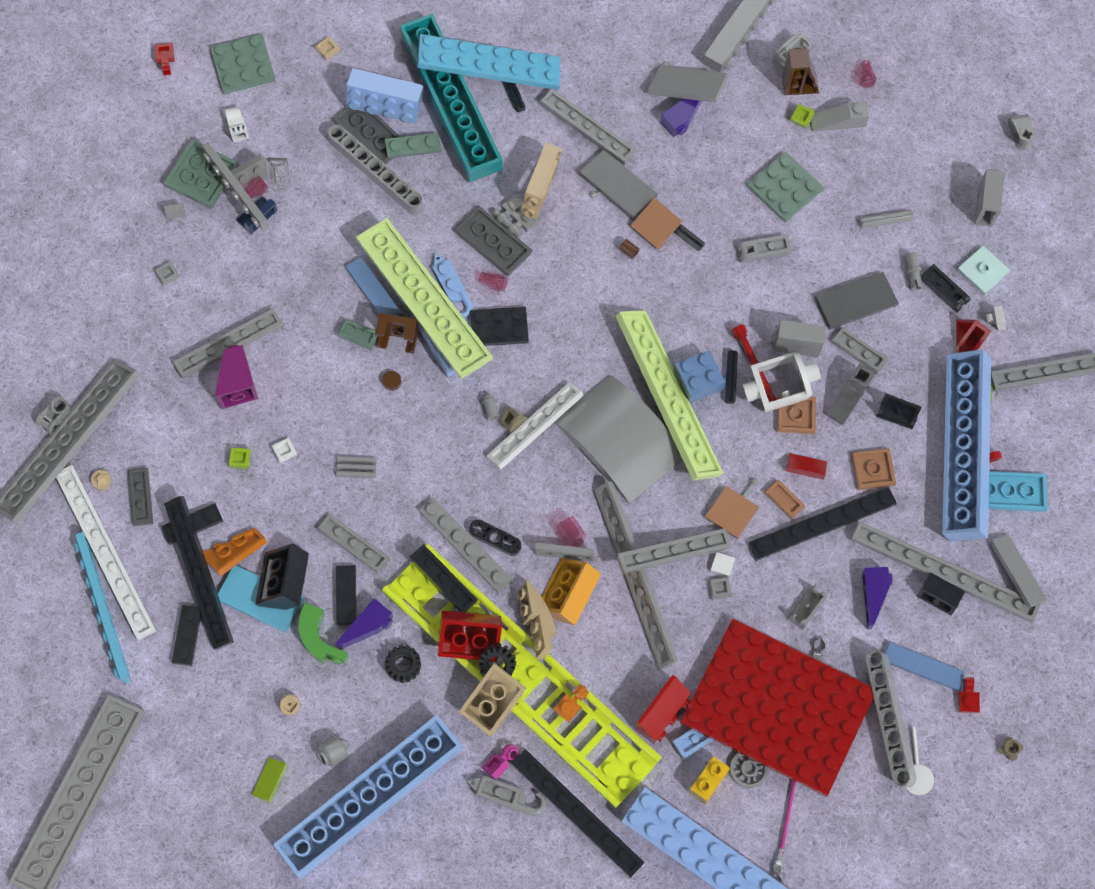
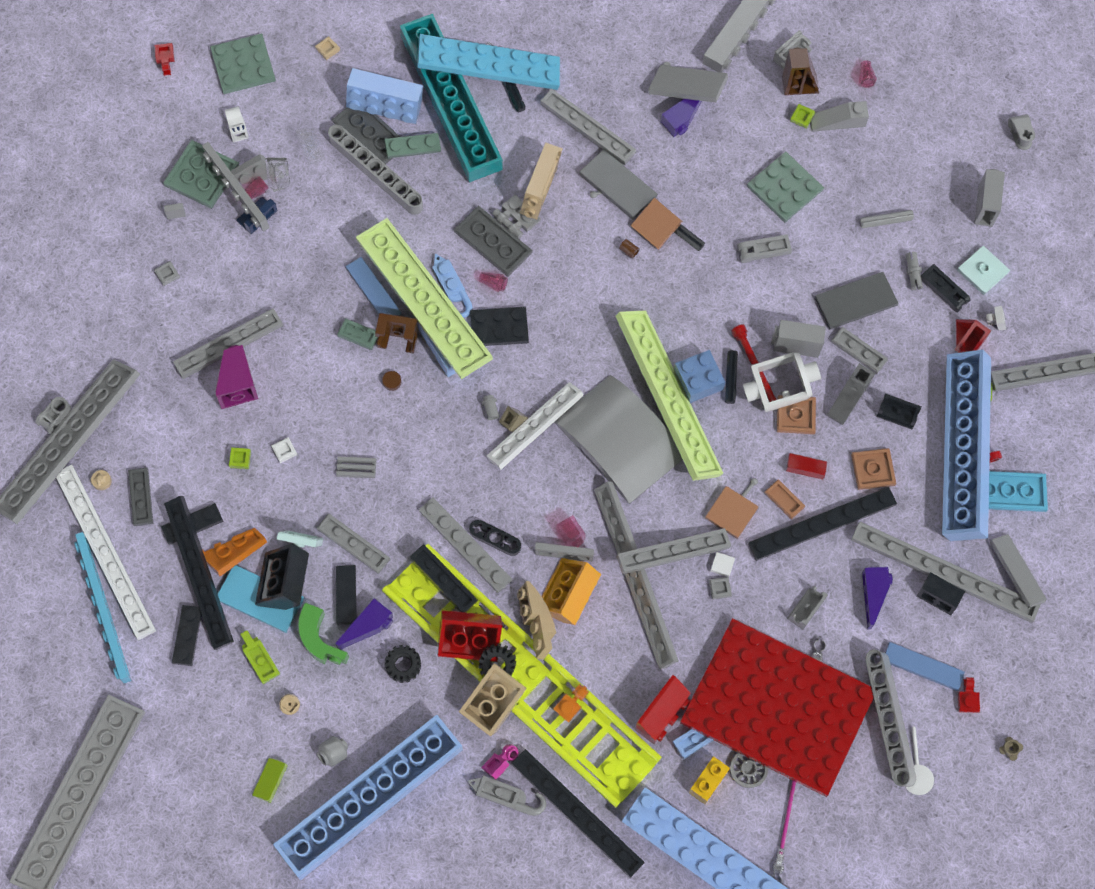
(259, 658): none -> lime hinge
(300, 539): none -> light aqua plate

